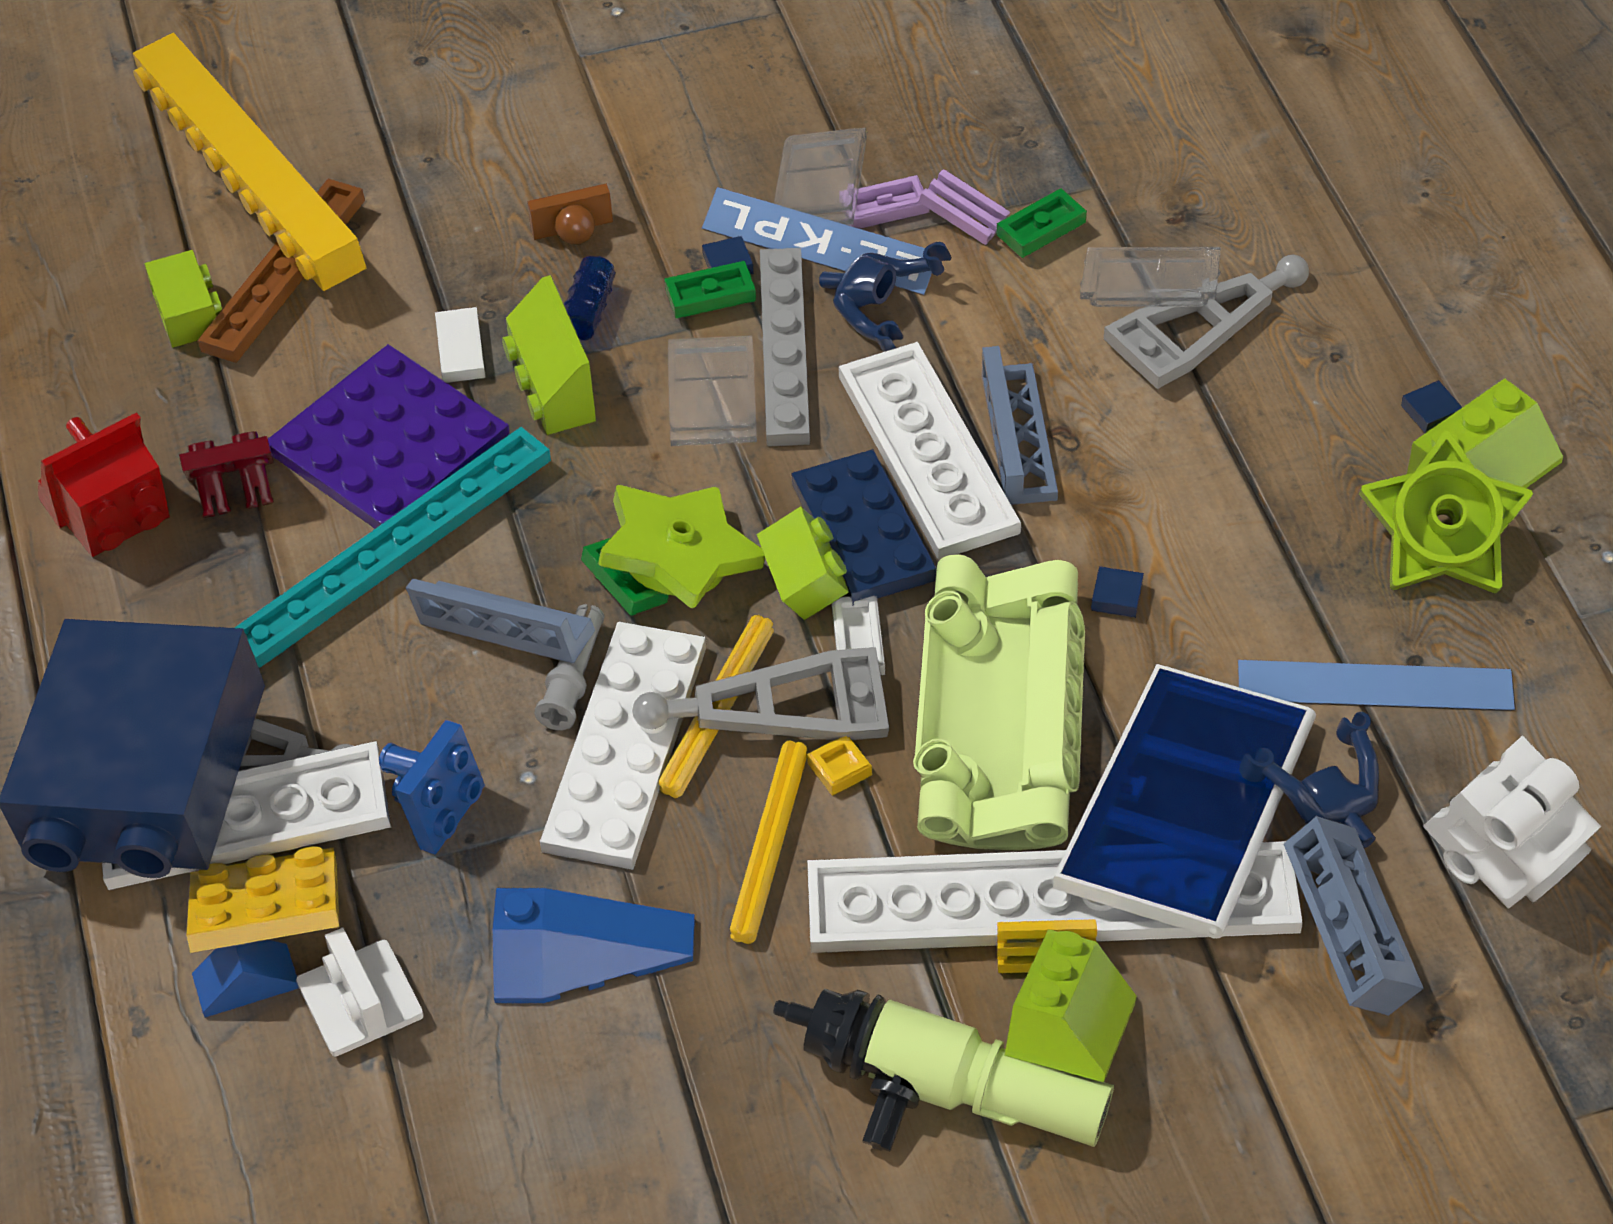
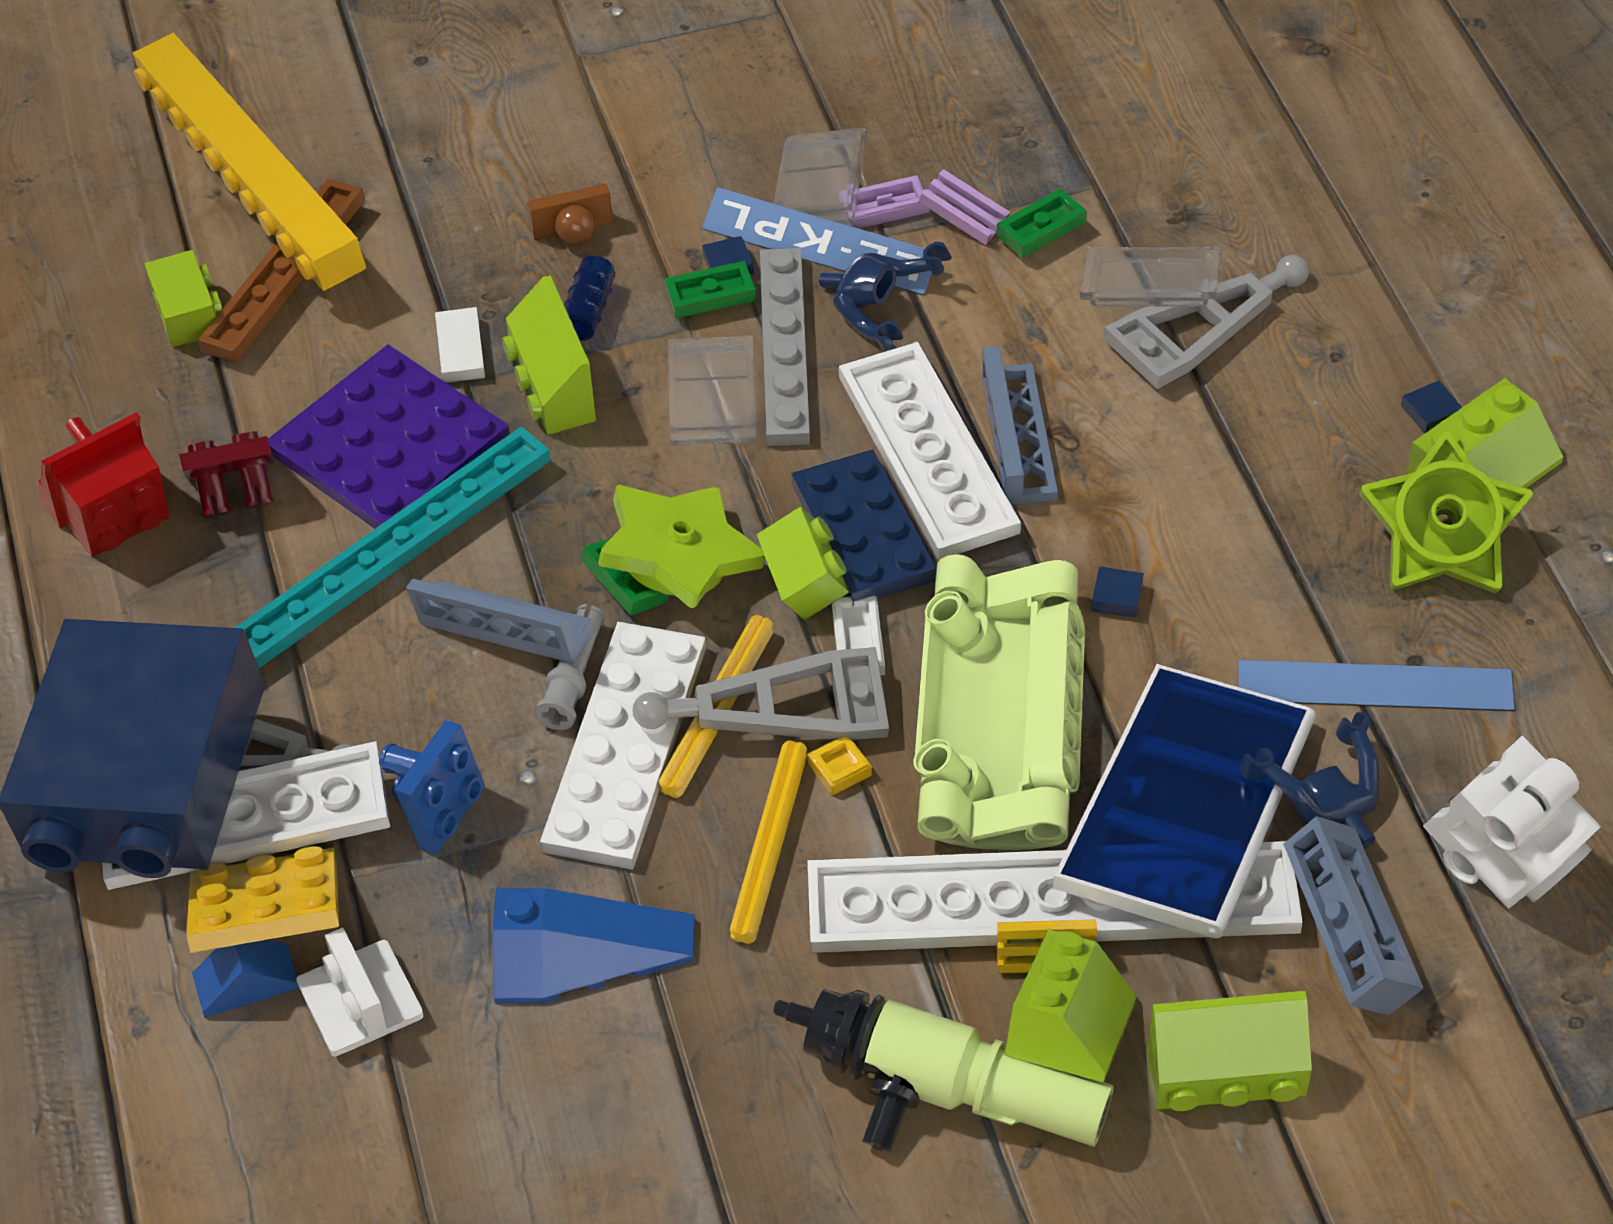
(1229, 1050): none -> lime slope

